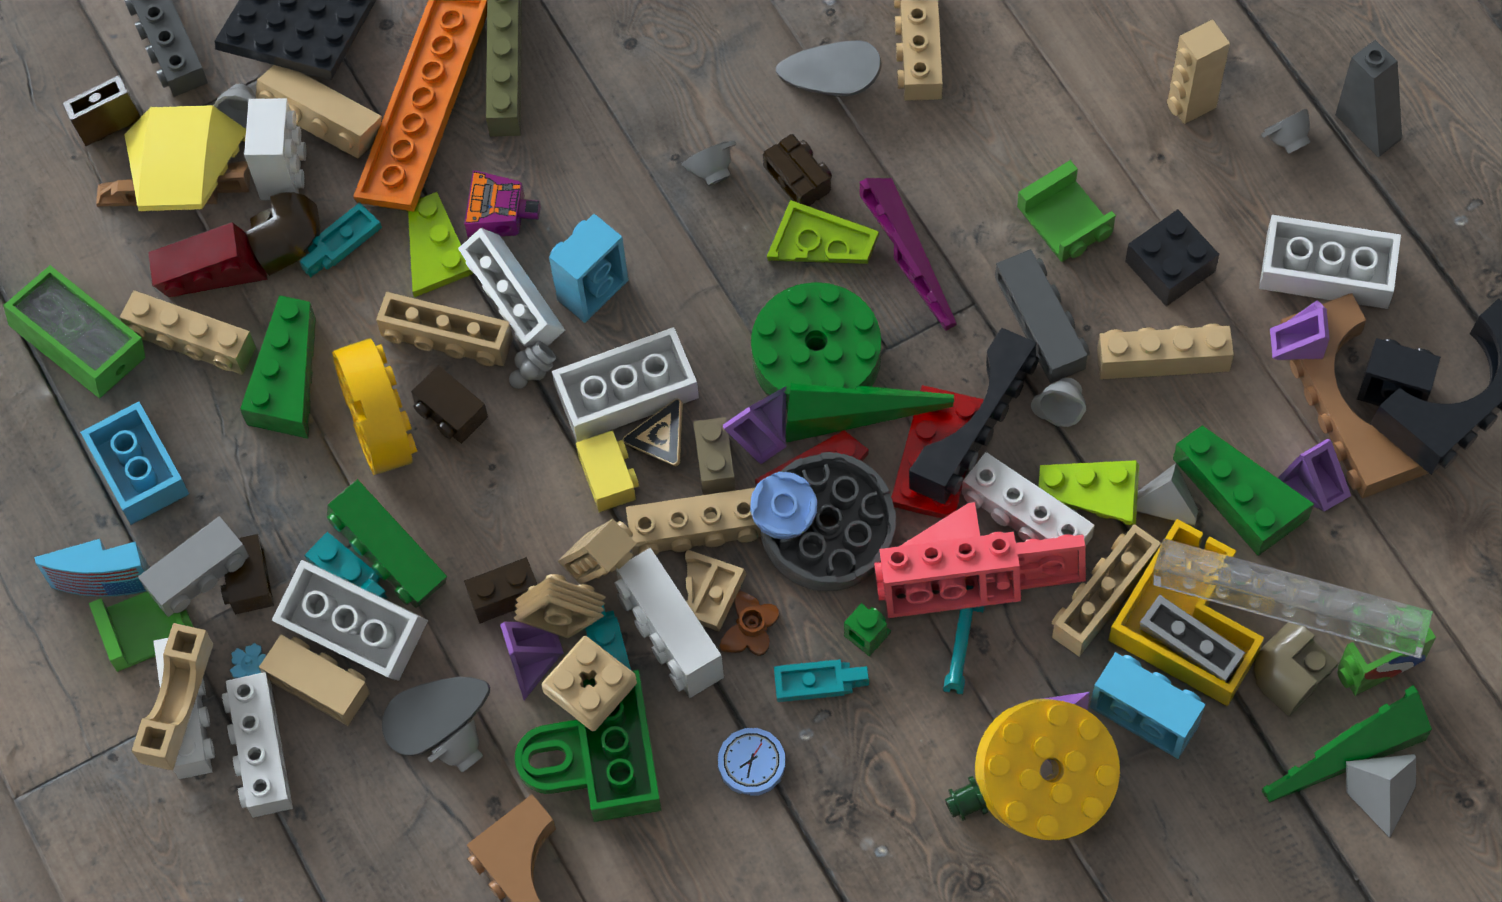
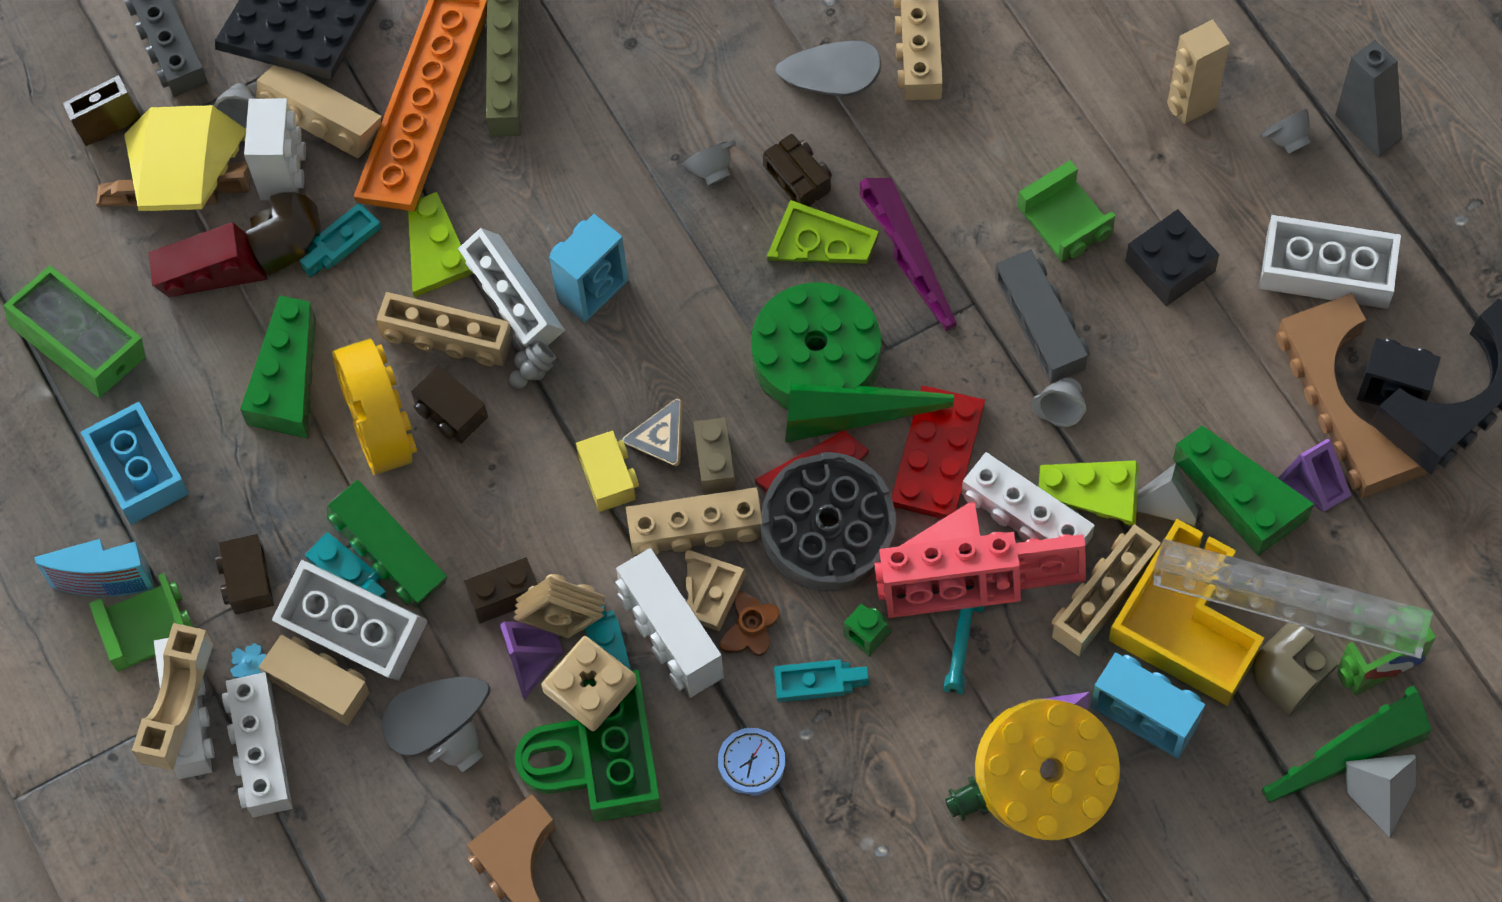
(189, 332): tan brick -> none
(194, 567): light grey brick -> none
(497, 205): torso -> none
(599, 552): tan brick -> none
(625, 384): white brick -> none
(761, 427): medium lavender slope -> none
(783, 505): light blue tile -> none
(943, 463): black arch -> none
(1165, 351): tan brick -> none
(1191, 639): light grey brick -> none
(1302, 335): medium lavender slope -> none

